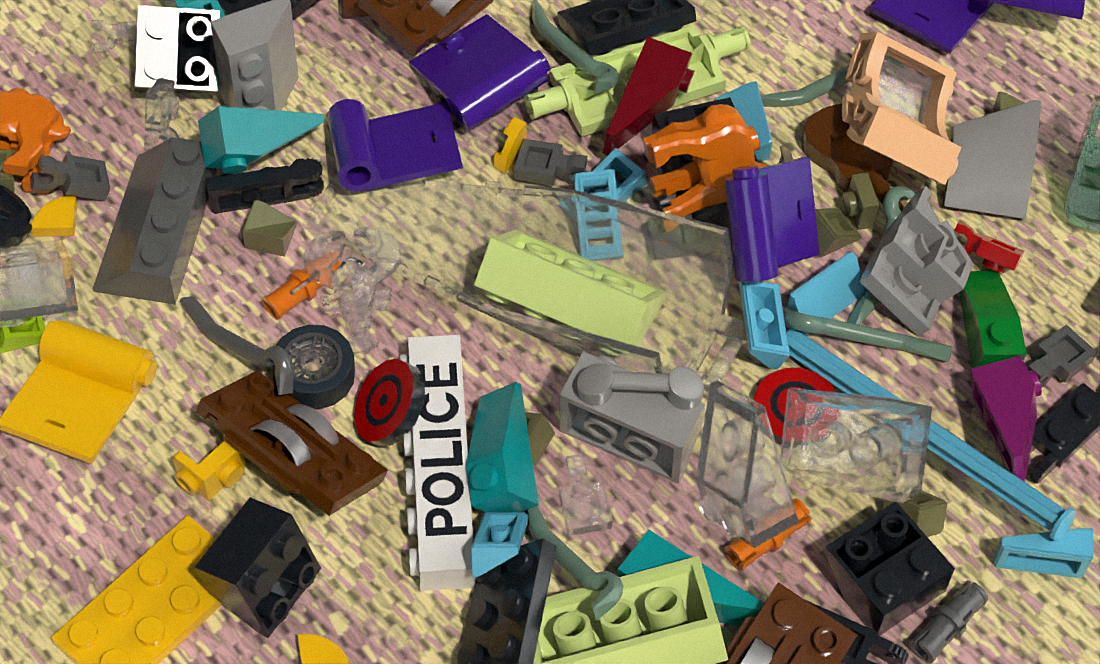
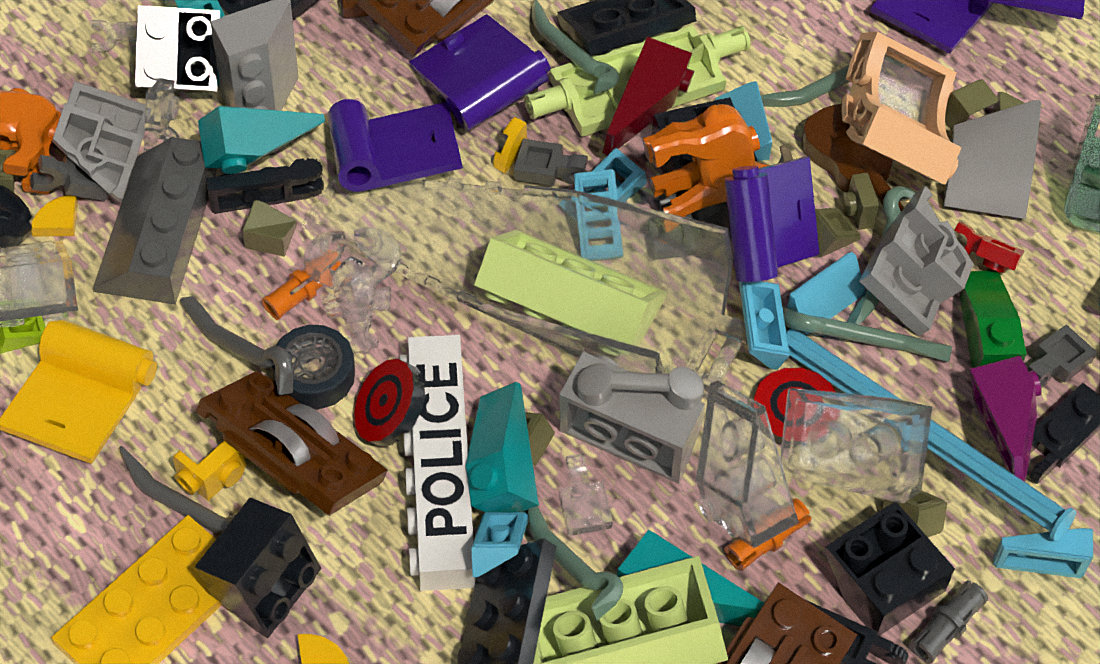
(101, 135): none -> light grey slope
(172, 498): none -> dark grey piece
(968, 101): none -> olive slope

